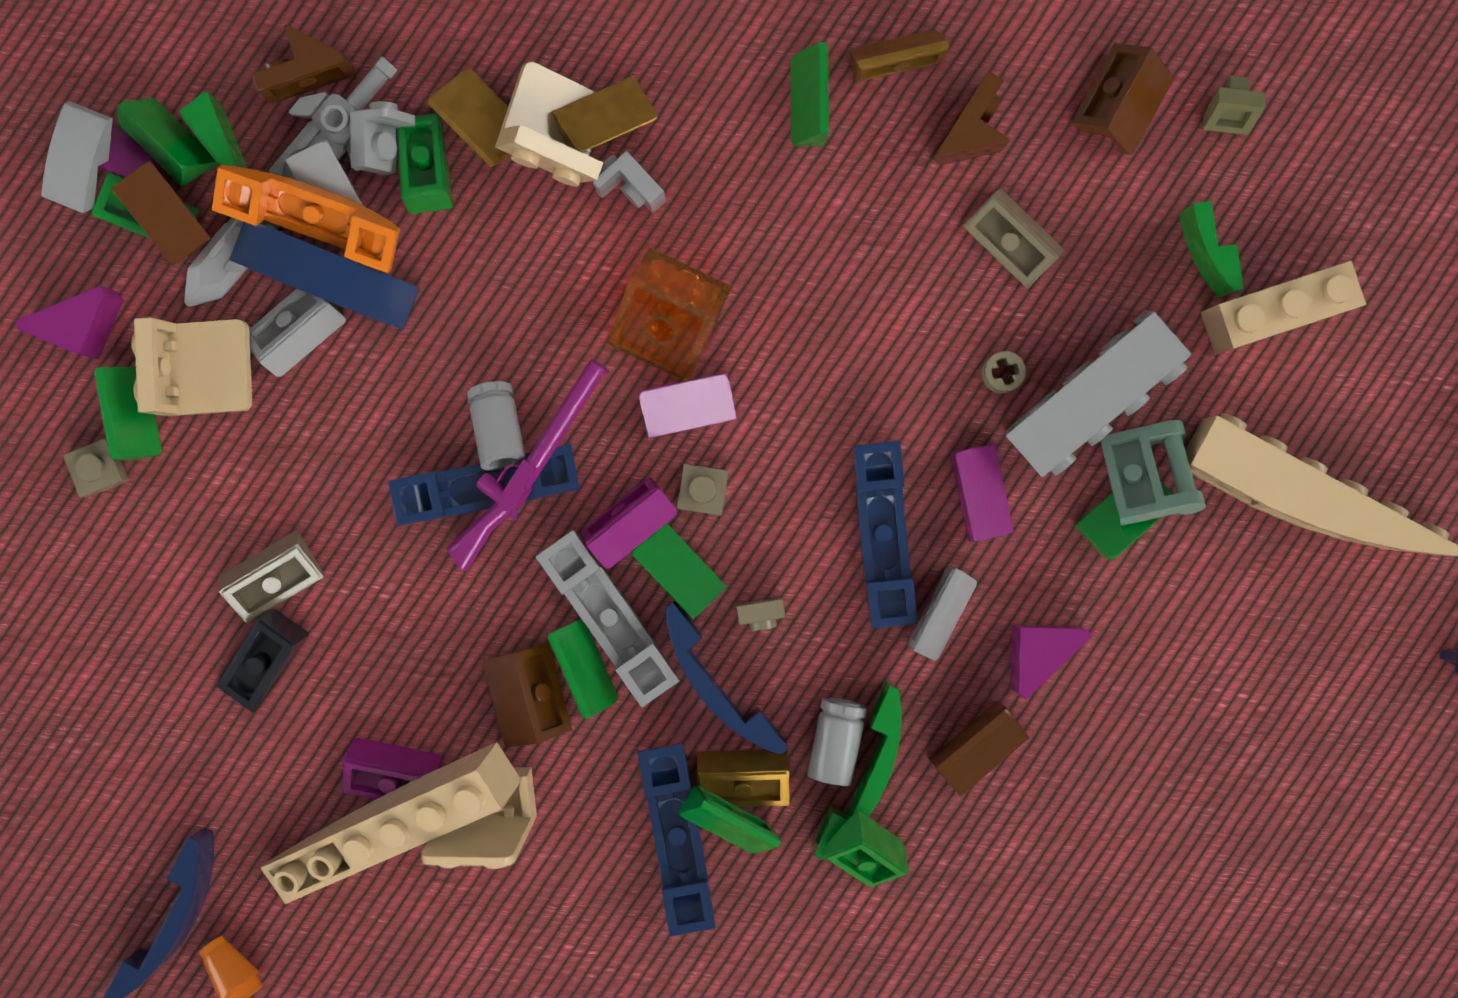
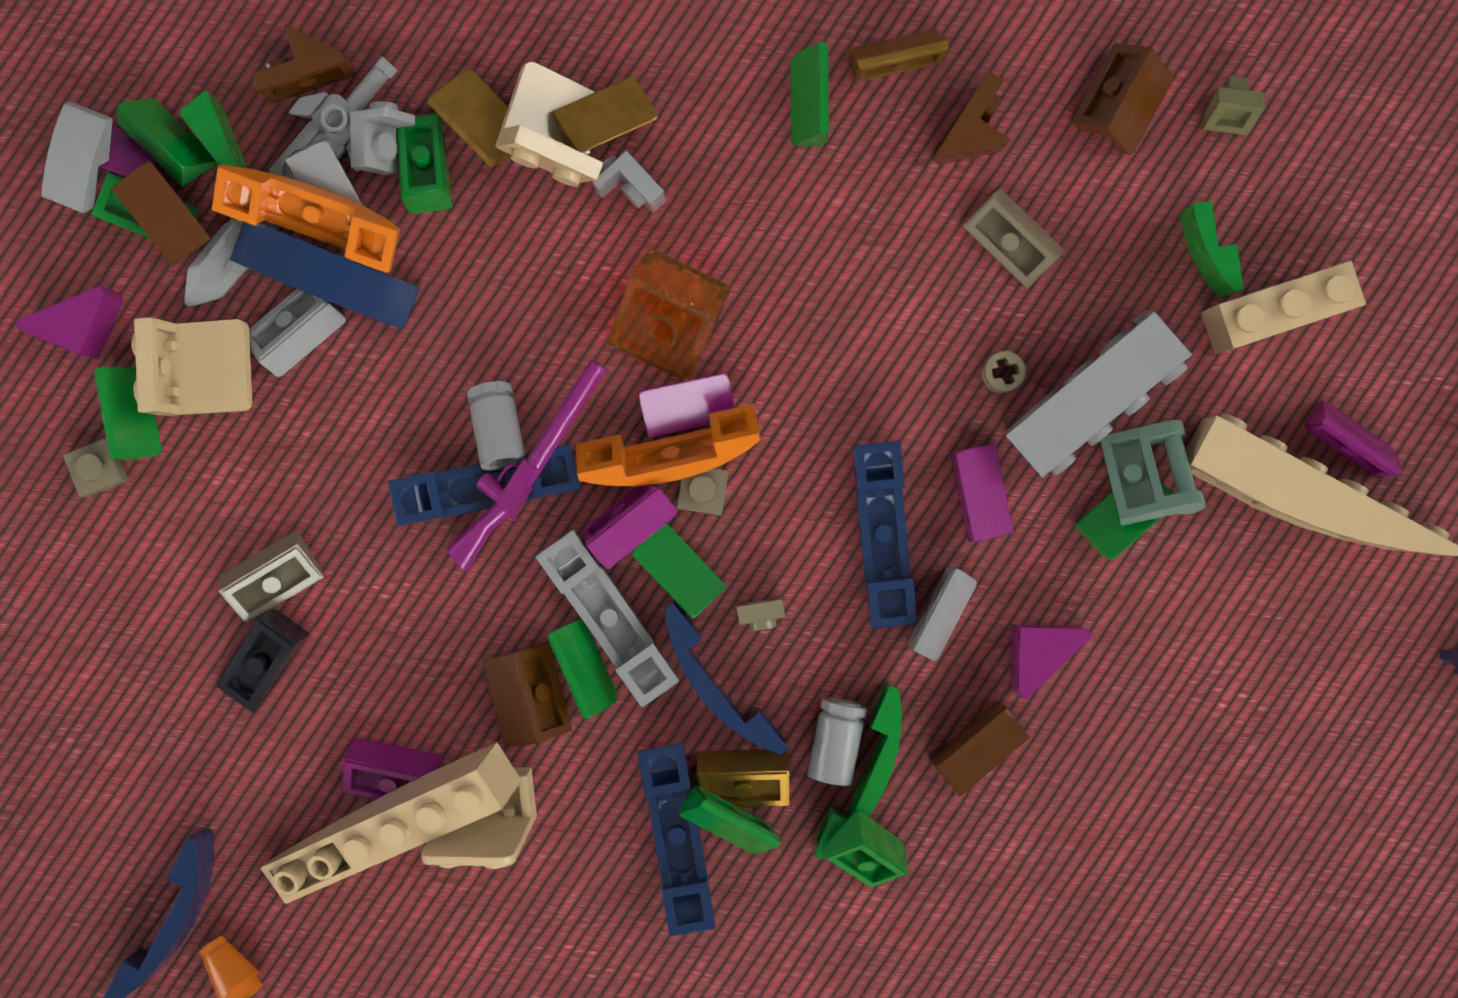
(670, 458): none -> orange slope
(1353, 441): none -> magenta slope

